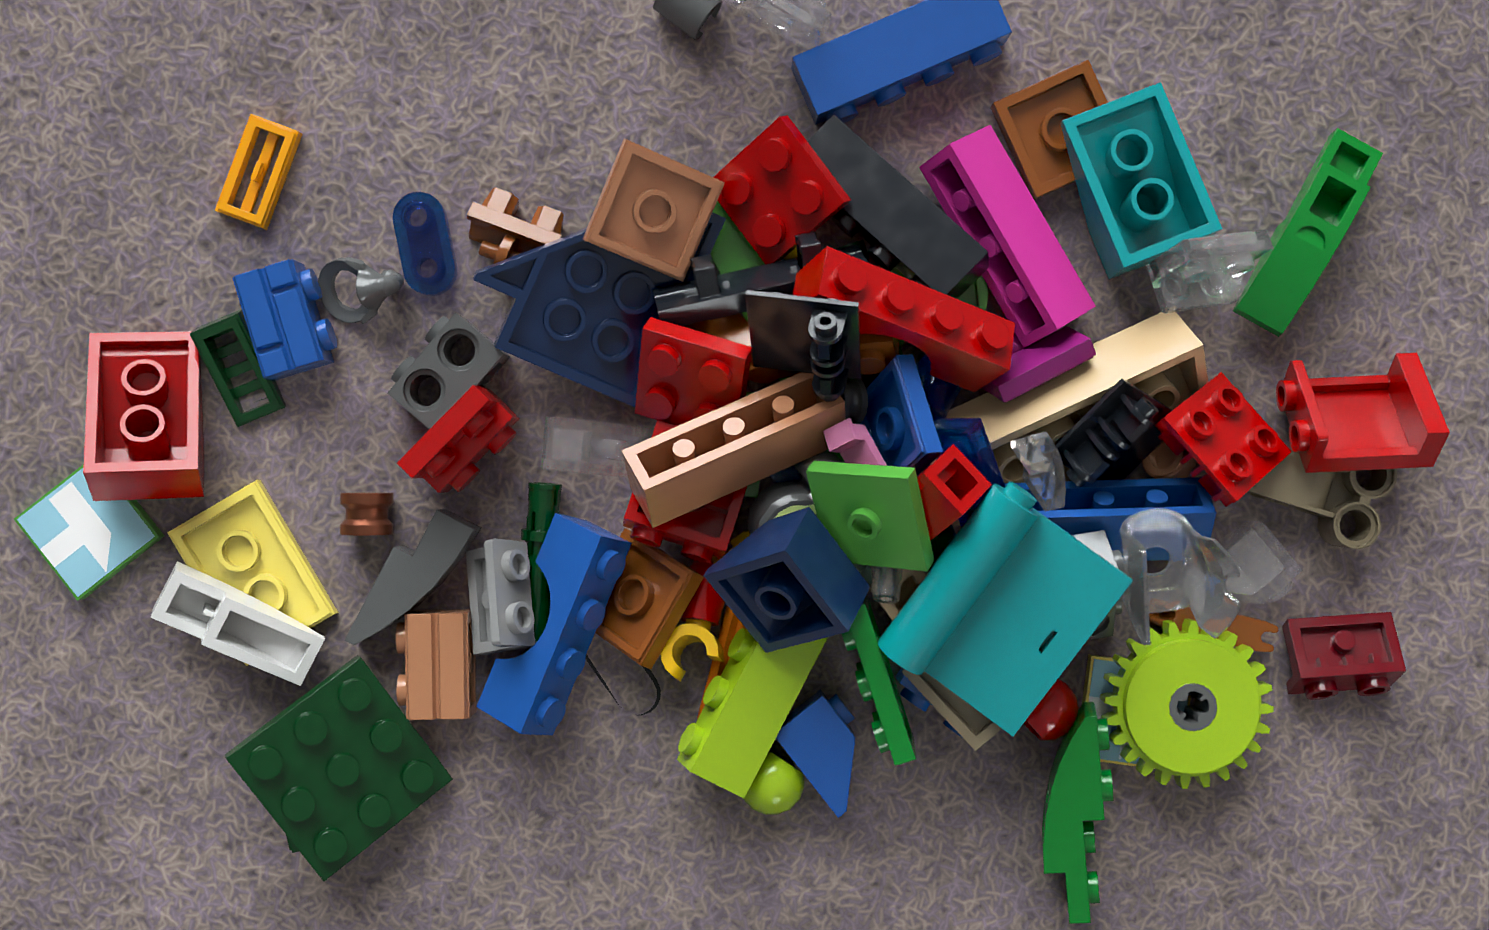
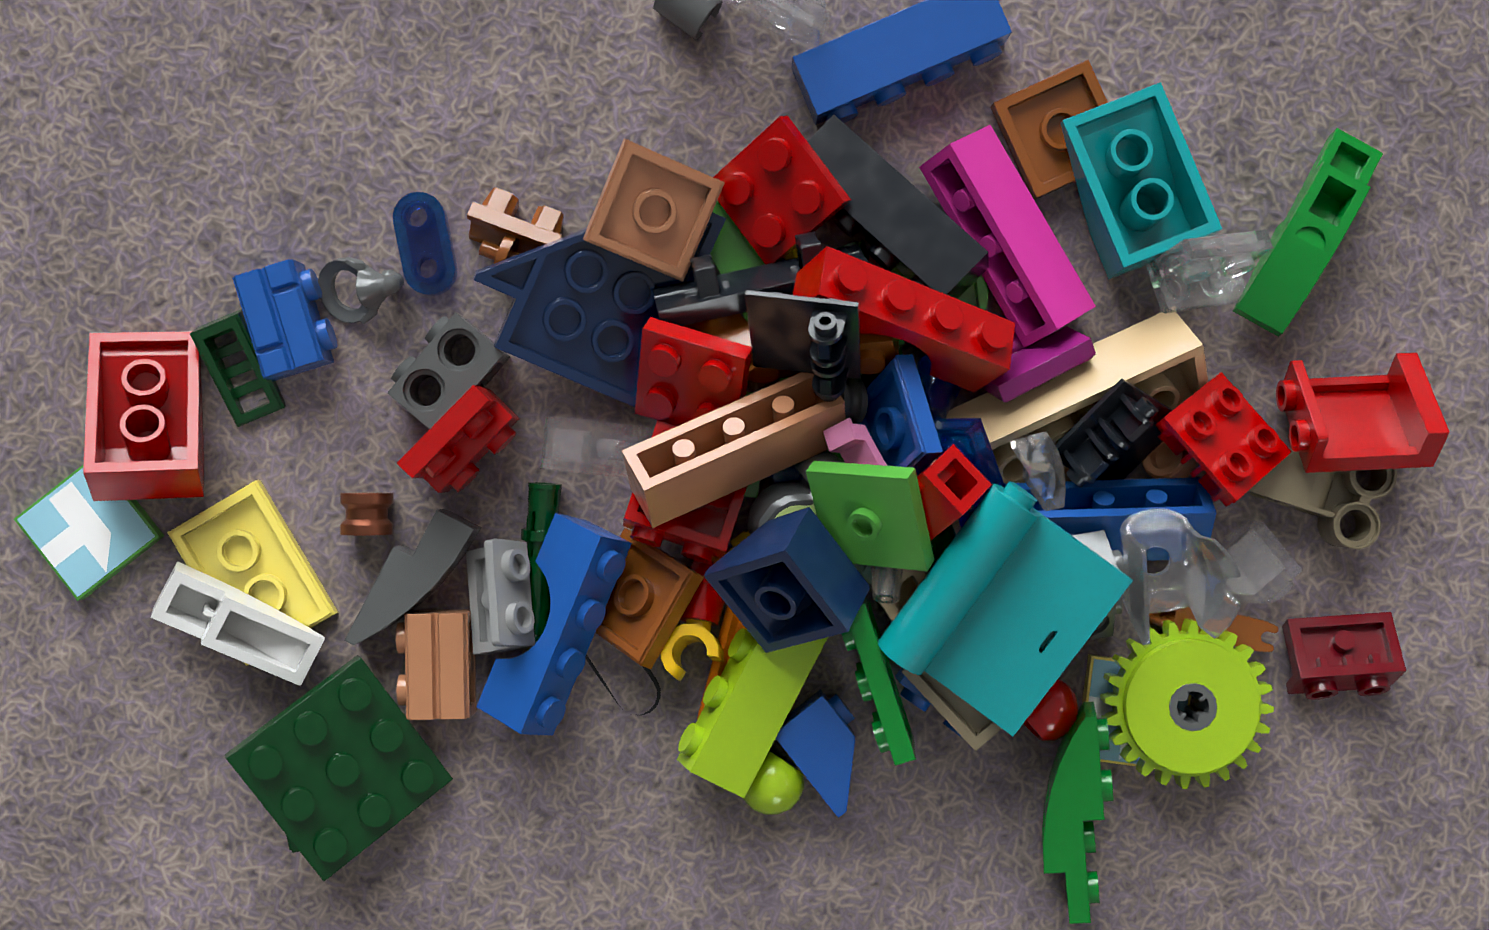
(277, 178): light orange tile -> none

